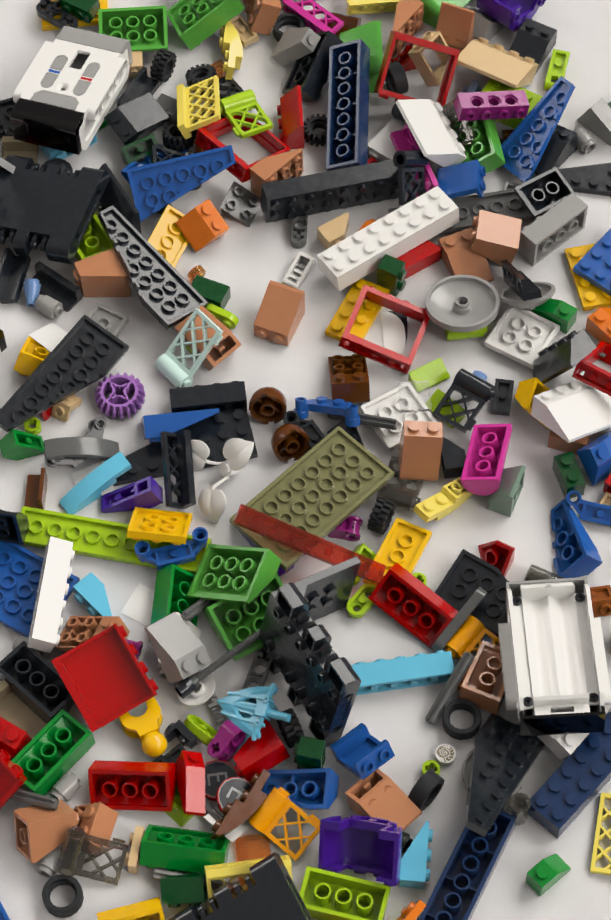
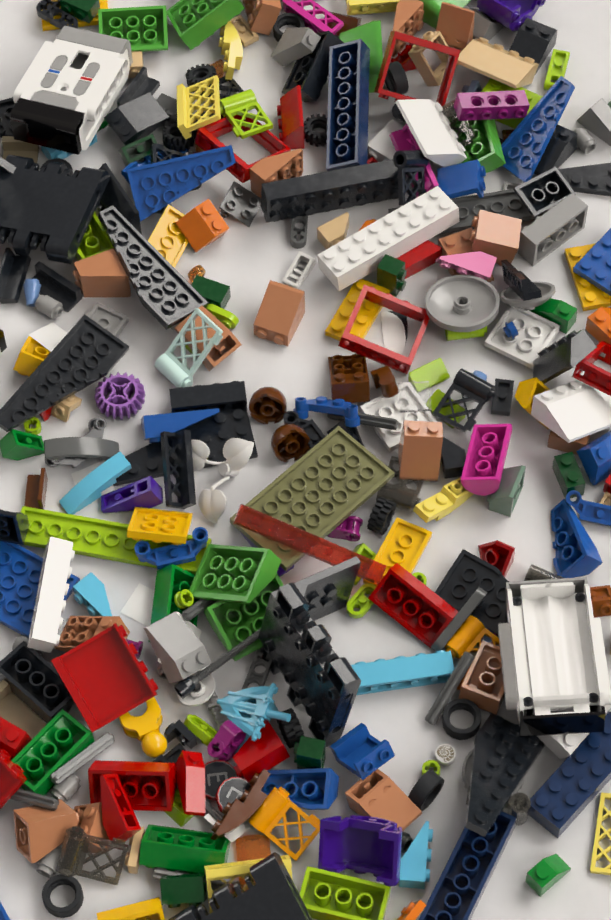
(82, 758): none -> axle
(117, 812): none -> red slope
(163, 65): black tyre -> none
(179, 600): none -> lime bush
(385, 380): none -> reddish brown leg
(472, 263): none -> bright pink slope
(510, 330): none -> blue plate

